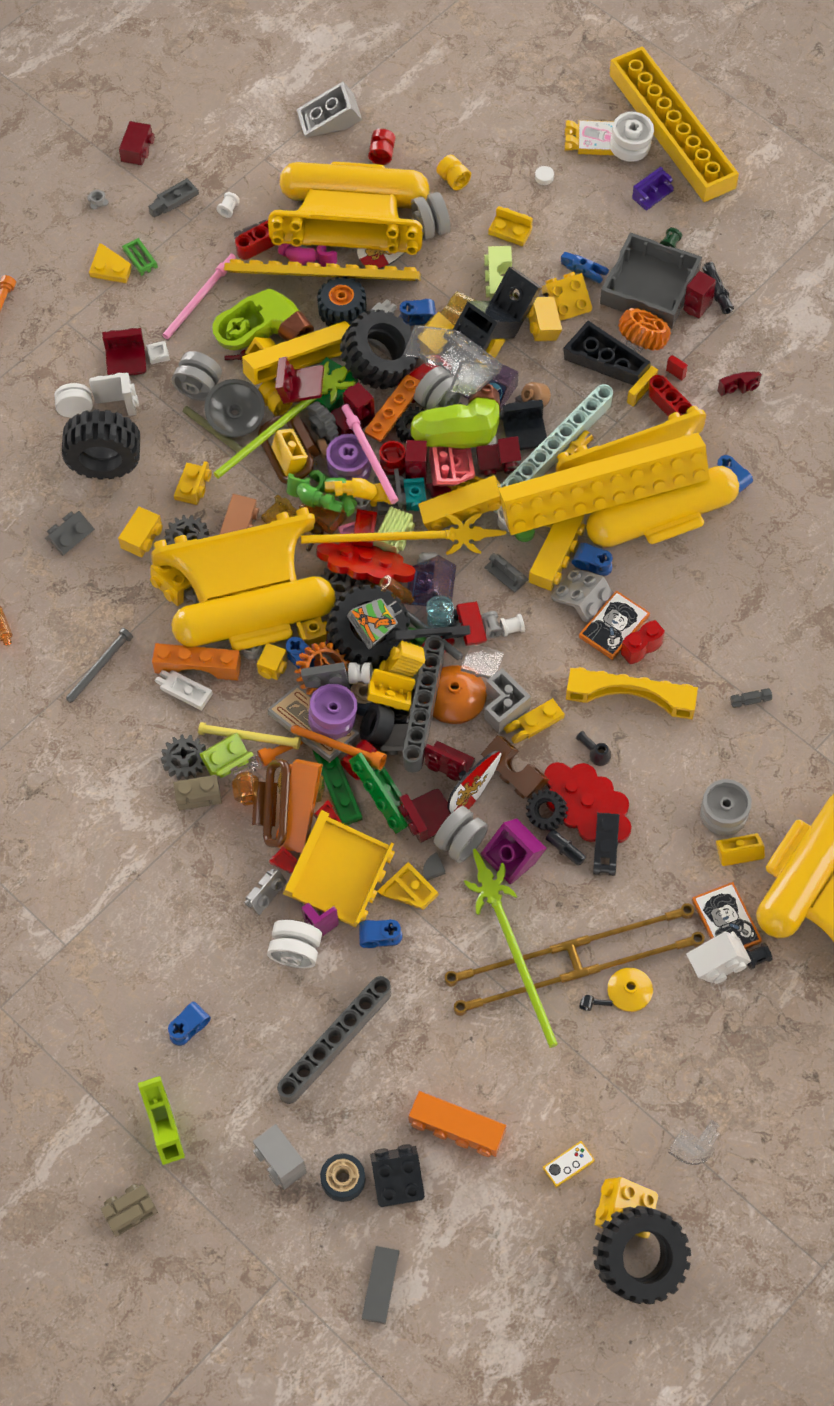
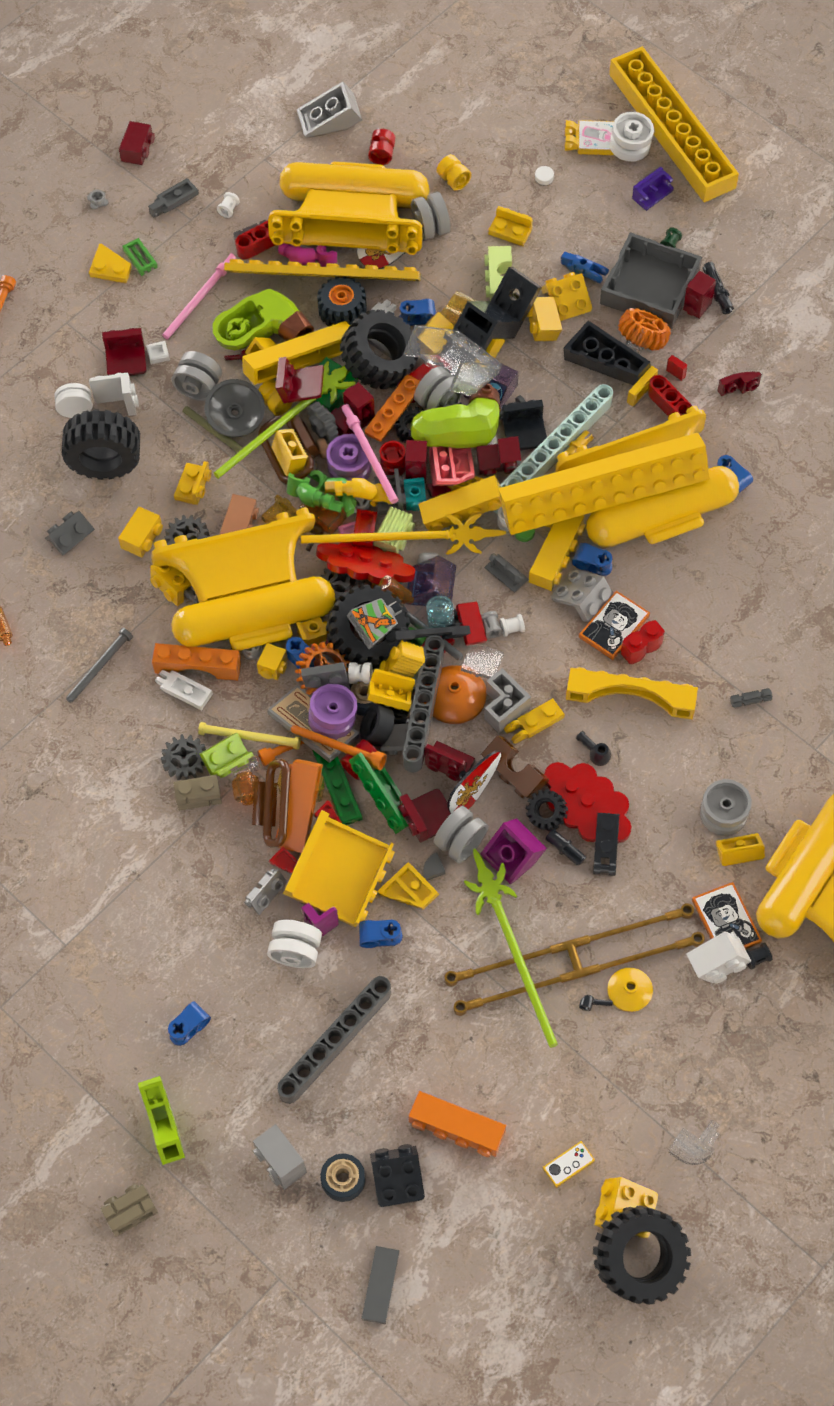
(536, 391): medium nougat head -> none

